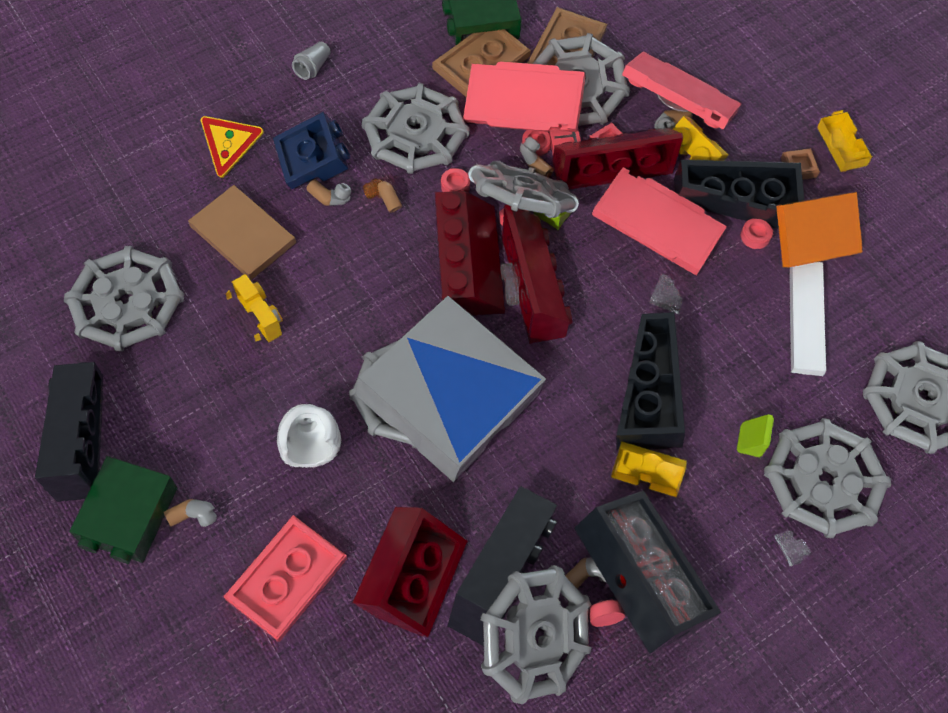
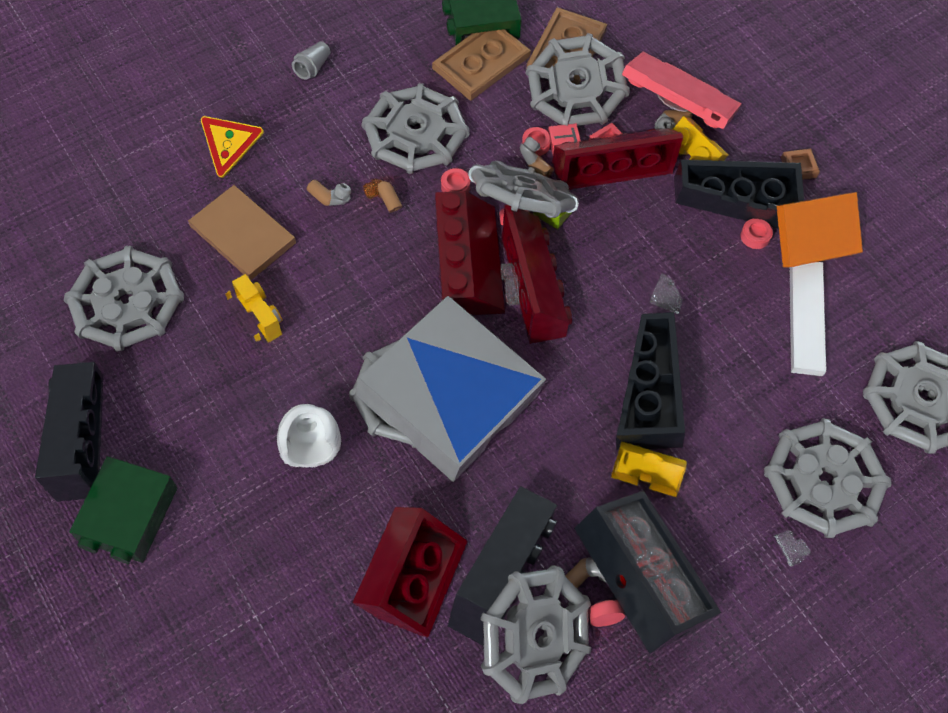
(191, 509): arm -> none
(285, 578): coral tile -> none
(311, 151): dark blue plate -> none
(524, 96): coral piece -> none
(660, 220): coral piece -> none
(755, 435): lime slope -> none
(840, 139): yellow piece -> none

